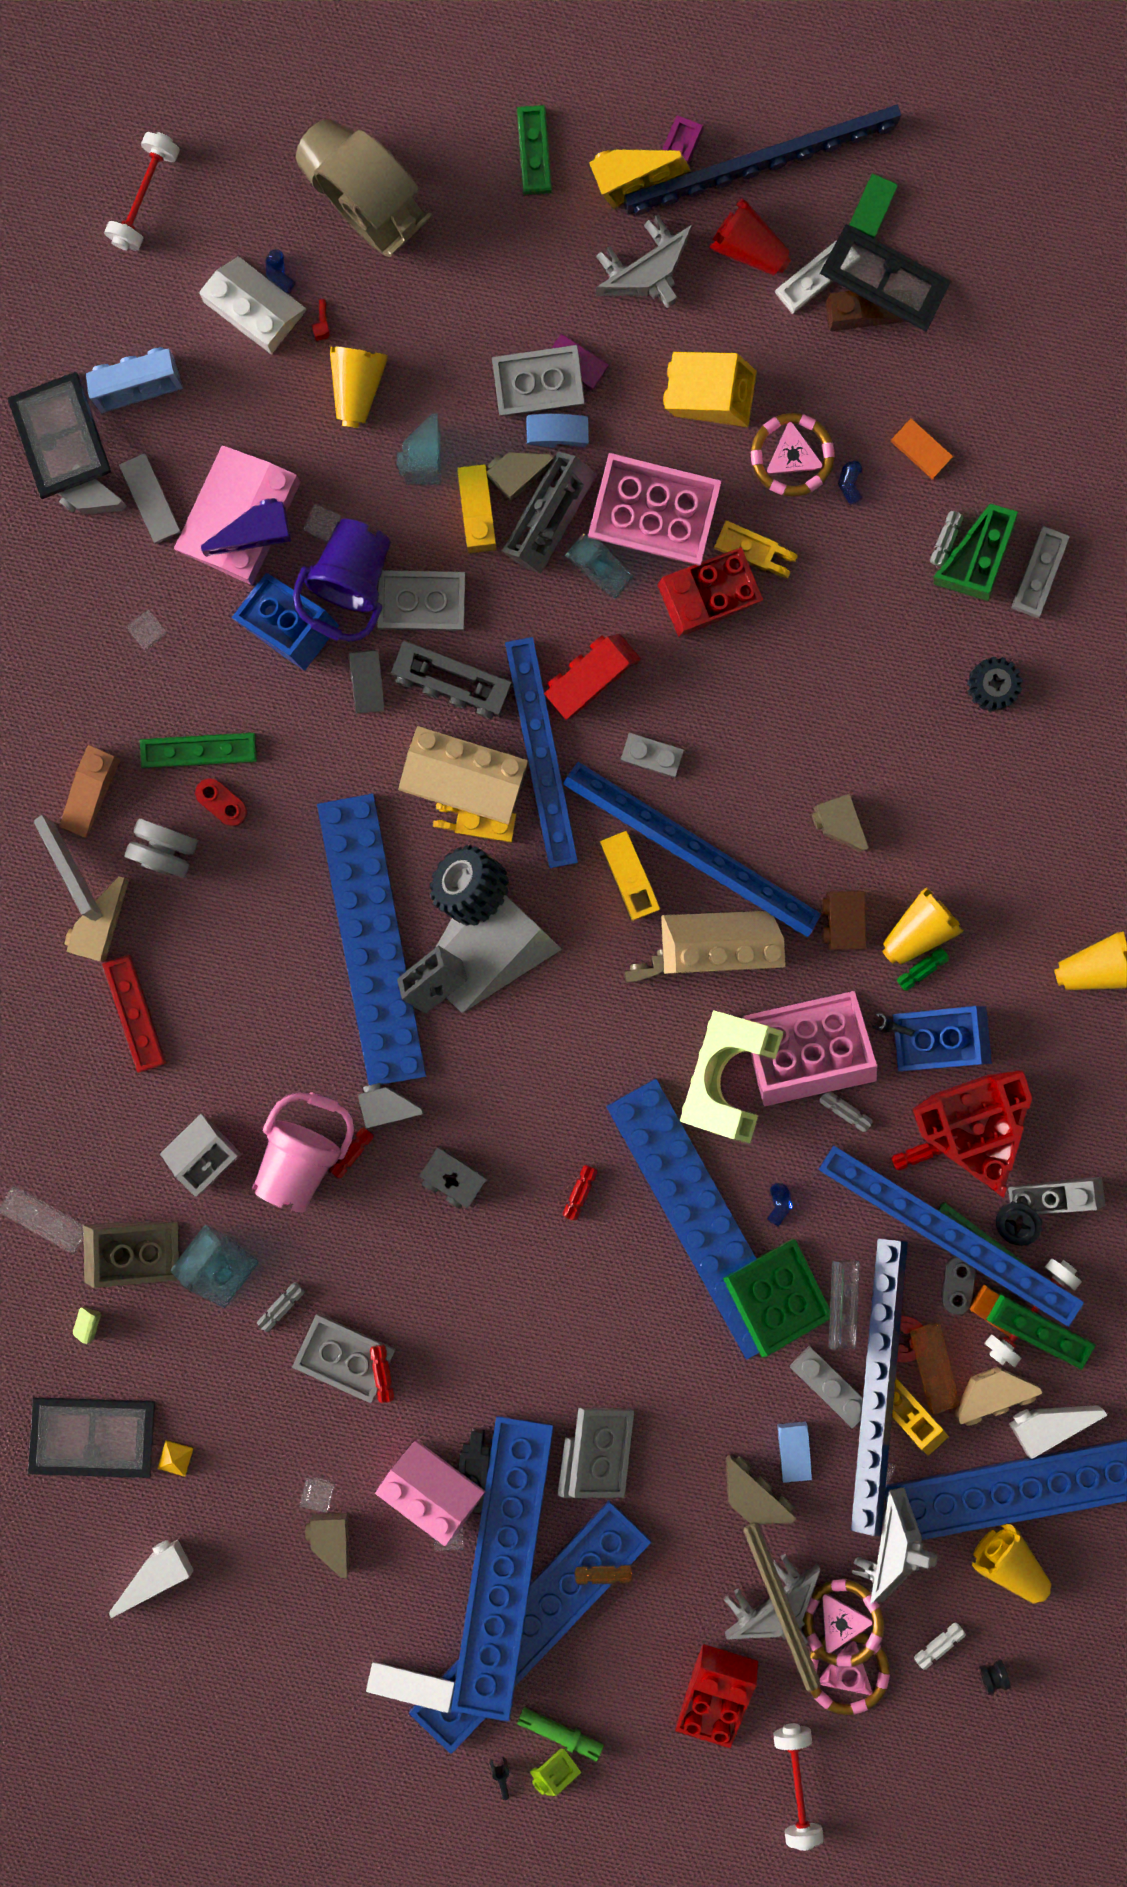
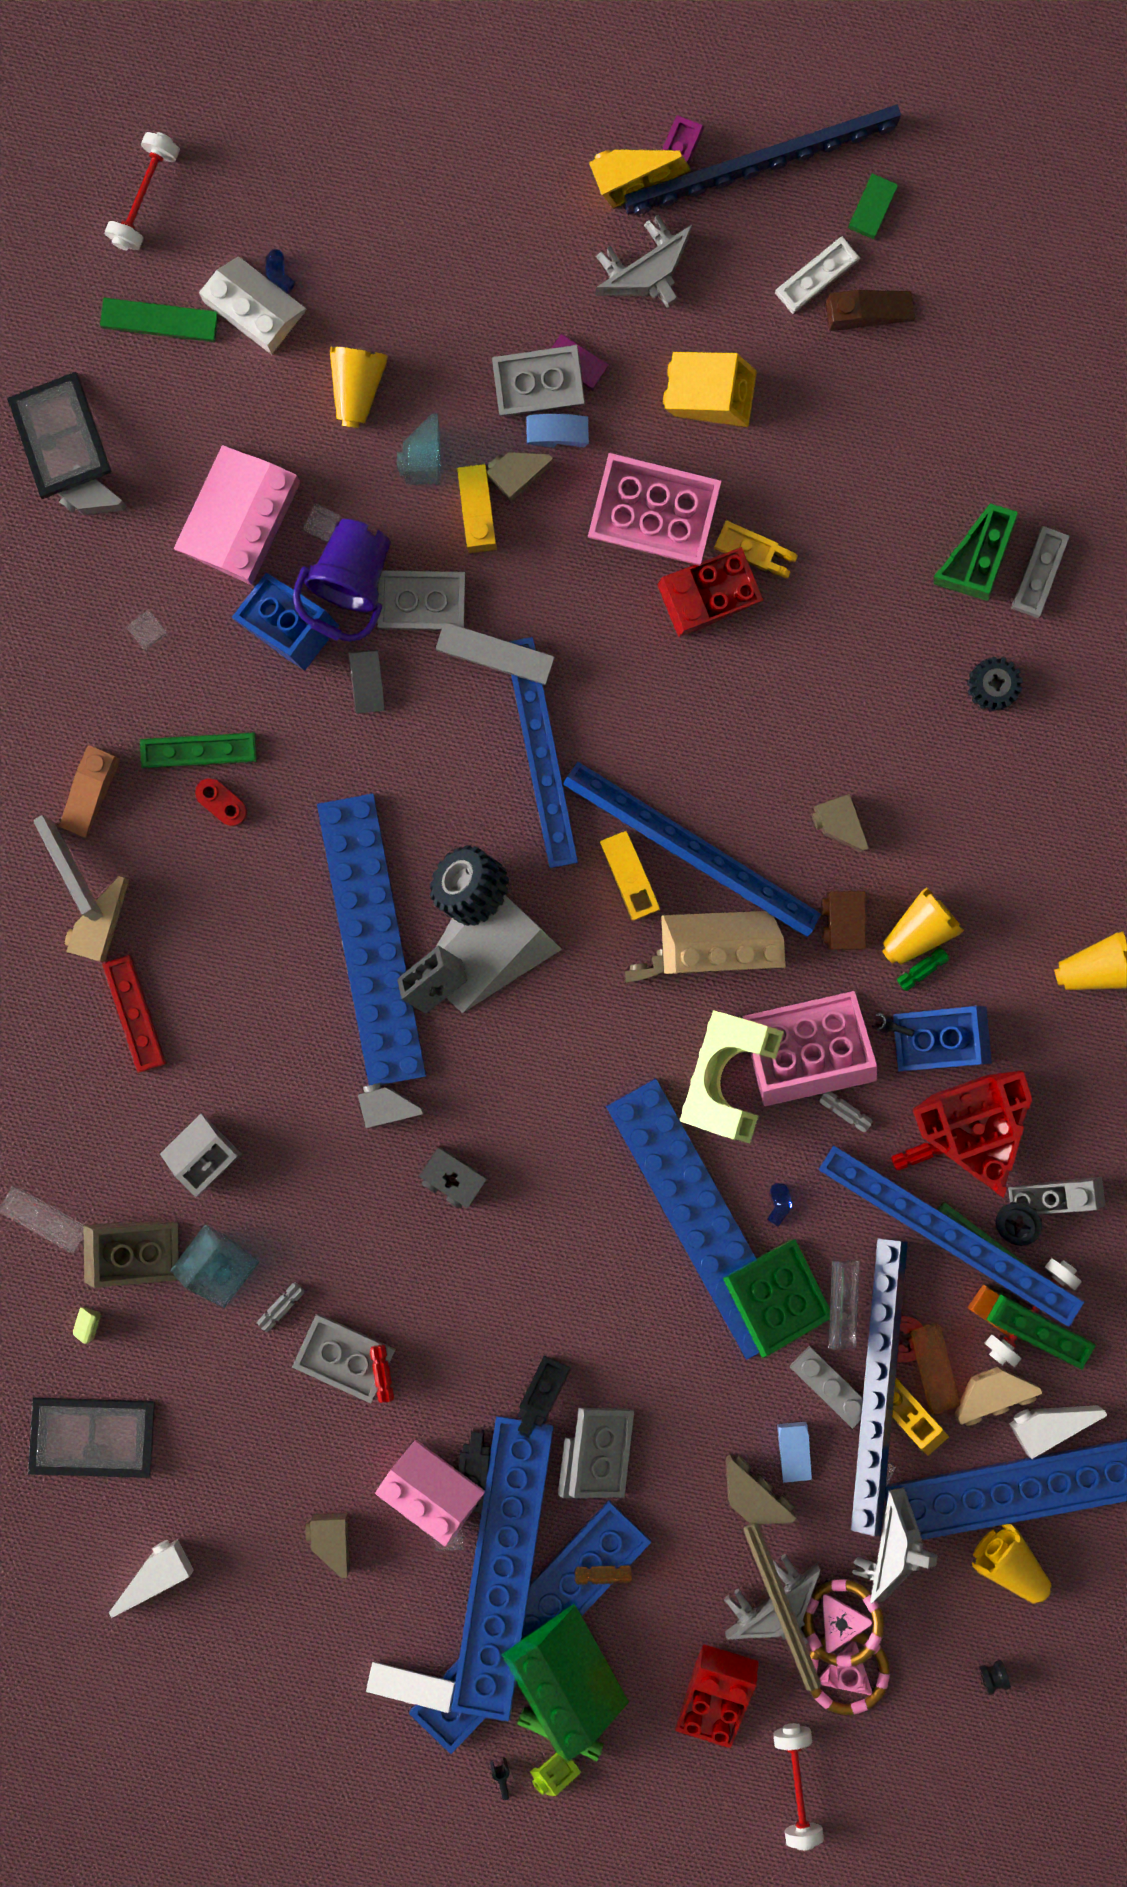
(133, 380): light blue slope -> none
(150, 498): light grey tile -> none
(159, 320): none -> green tile
(161, 849): light grey wheel -> none
(175, 1458): yellow slope -> none
(255, 528): dark purple slope -> none
(298, 1156): bright pink piece -> none
(317, 1494): clear tile -> none
(321, 329): red hand -> none
(356, 1147): red axle -> none
(362, 184): dark tan animal -> none
(407, 663): dark grey brick -> none
(462, 775): tan slope -> none
(476, 825): yellow hinge -> none
(494, 653): none -> light grey tile
(534, 150): green tile -> none
(541, 1395): none -> black hinge
(550, 512): dark grey brick -> none
(567, 1682): none -> green slope
(580, 1192): red axle -> none
(591, 674): red wedge -> none
(599, 565): clear light blue slope -> none
(651, 755): light grey plate -> none
(751, 241): red cone -> none
(792, 454): piece -> none
(848, 479): clear blue arm -> none
(885, 277): black door -> none
(921, 448): orange tile -> none
(939, 1646): white axle -> none
(946, 538): light grey axle -> none
(956, 1285): dark grey plate -> none

